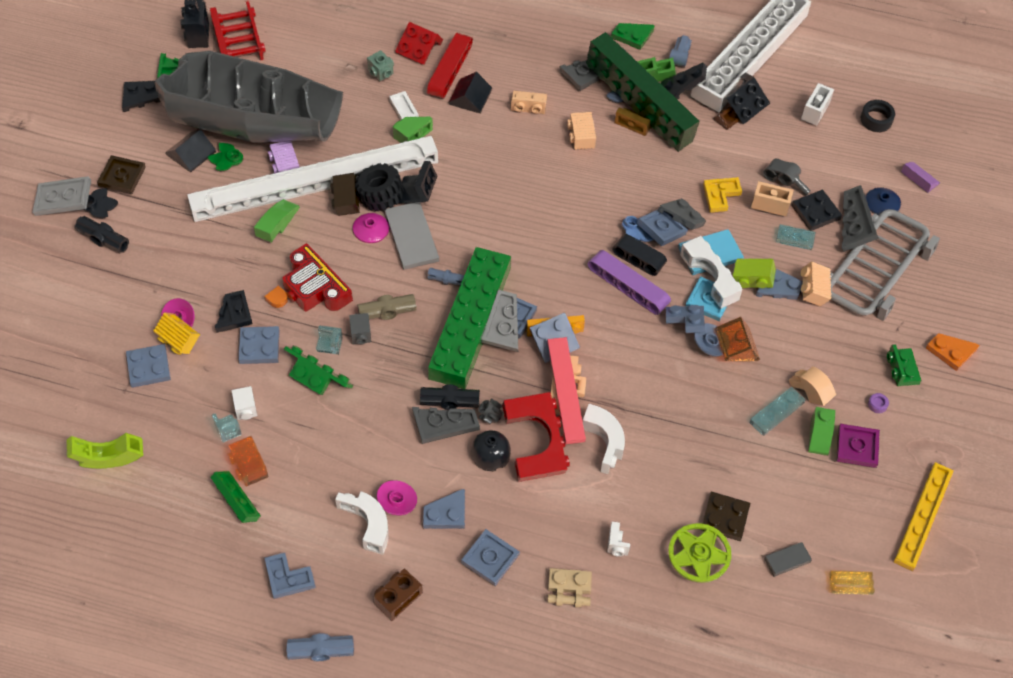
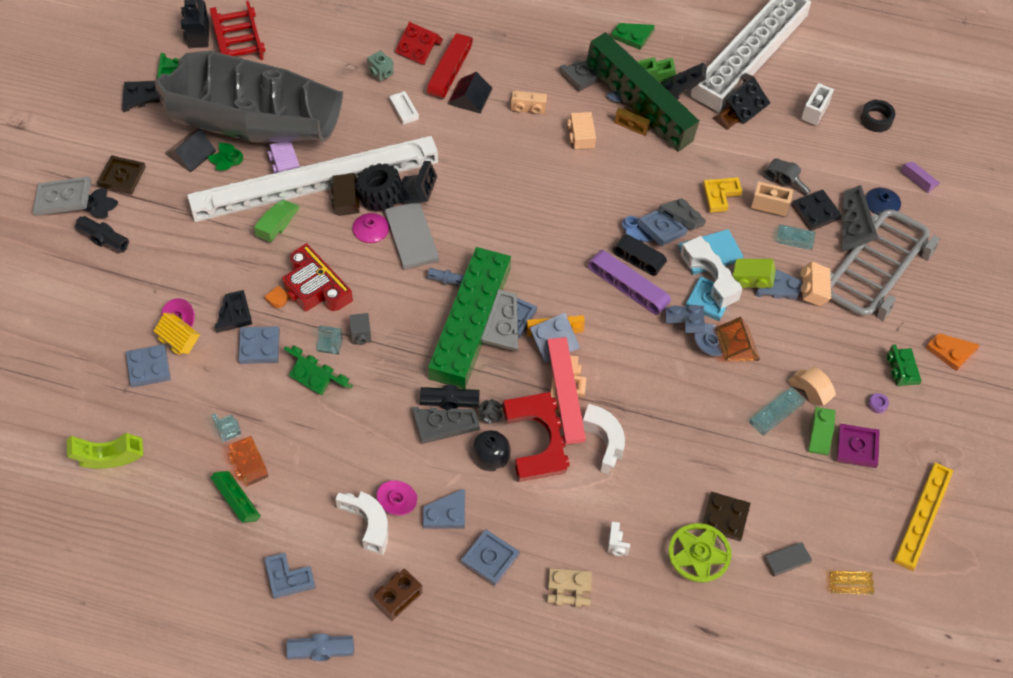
(244, 403): white brick -> none
(388, 306): dark tan piece -> none
(412, 128): bright green slope -> none
(681, 50): sand blue piece -> none

